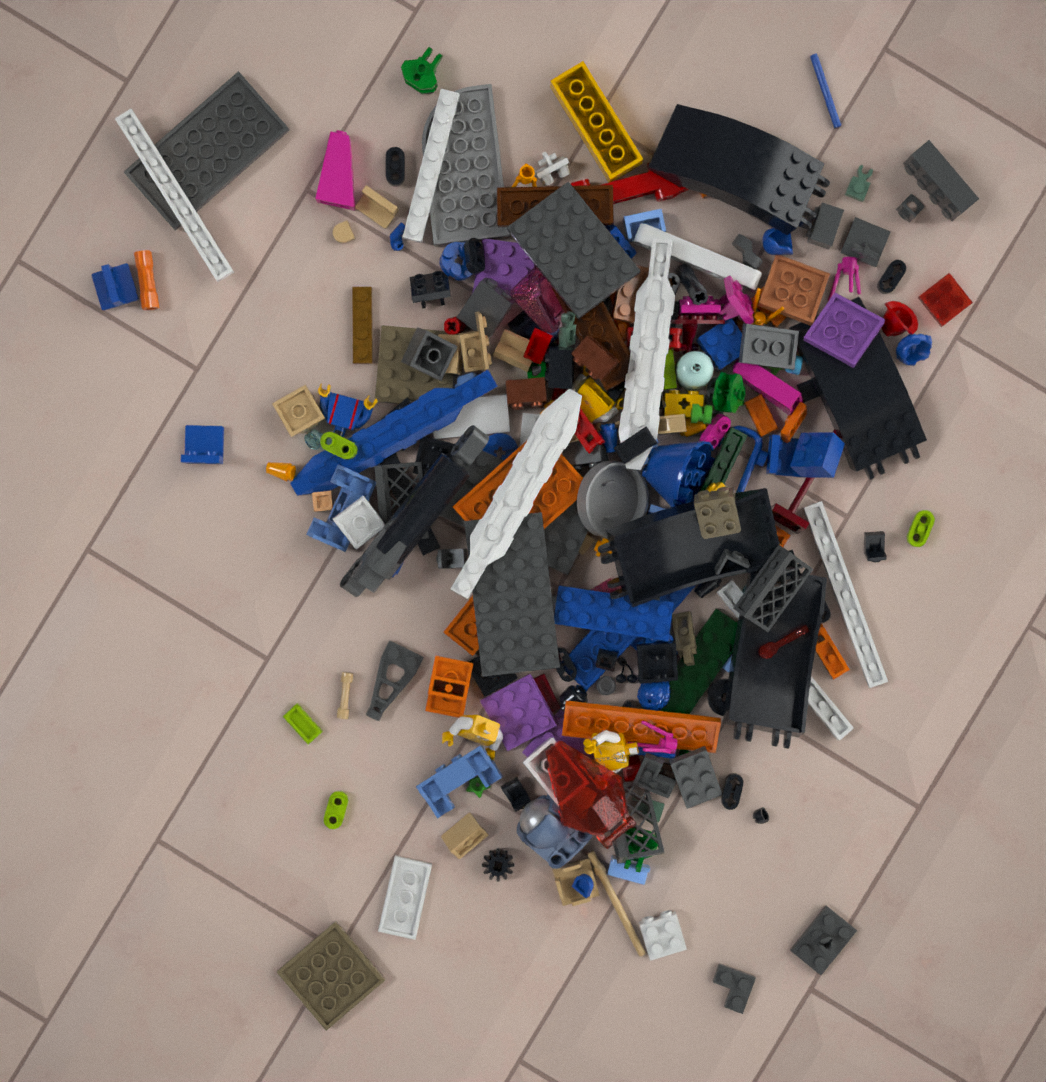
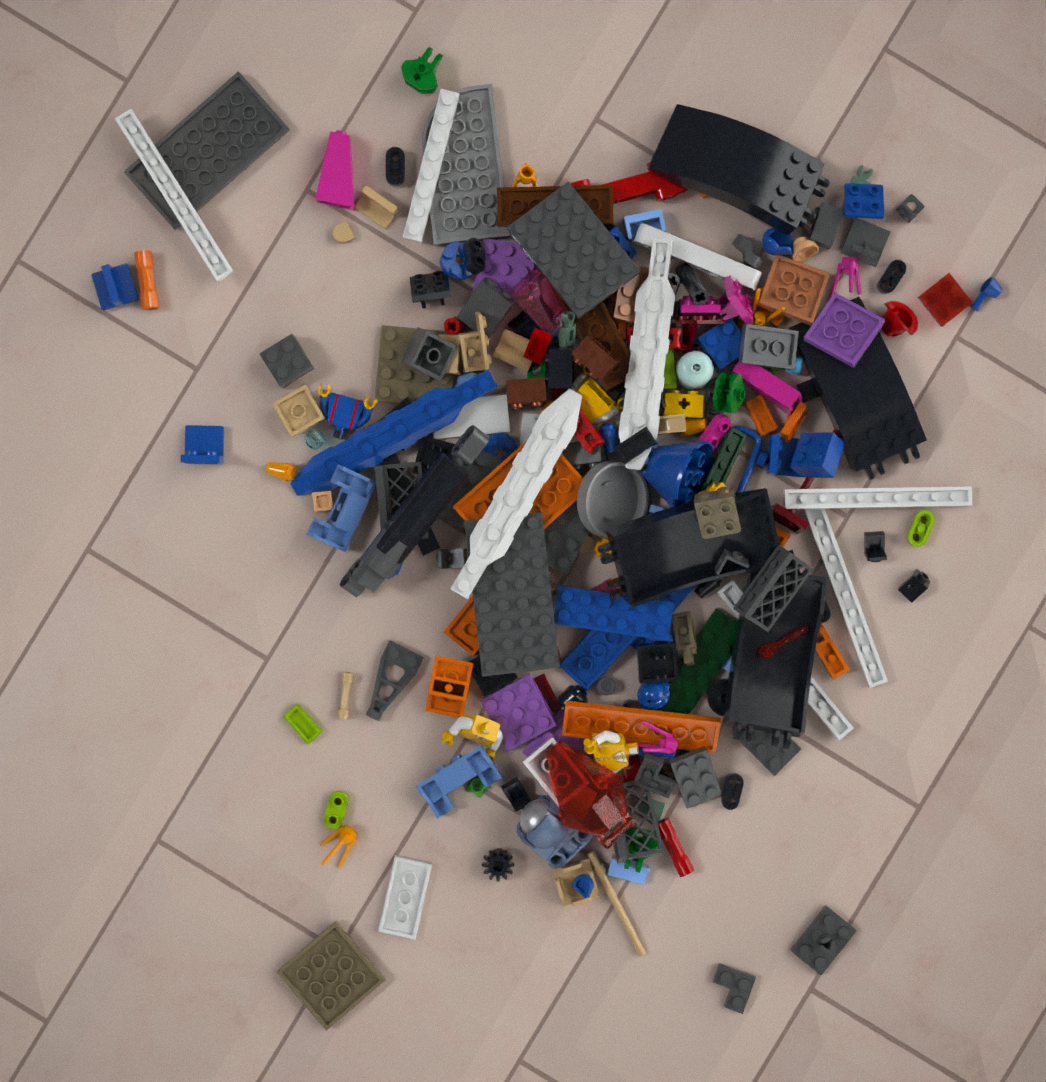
(287, 361): none -> dark grey brick
(337, 445): lime plate -> none
(347, 834): none -> light orange plant
(359, 522): white plate -> none
(362, 325): pearl gold plate -> none
(396, 237): blue arm -> none
(464, 836): tan panel -> none
(559, 165): white hips -> none
(569, 664): black beam -> none
(596, 122): yellow brick -> none
(606, 660): black tile -> none
(621, 678): black piece -> none
(662, 935): white plate -> none
(675, 848): none -> red axle
(701, 414): bright green wheel -> none
(761, 816): black hinge -> none
(770, 756): none -> dark grey plate
(804, 249): none -> light nougat piece
(825, 90): blue piece -> none
(863, 201): none -> blue bracket
(877, 497): none -> white plate
(914, 349): blue hair -> none
(915, 585): none -> black bracket
(940, 181): dark grey brick -> none
(989, 289): none -> blue bar

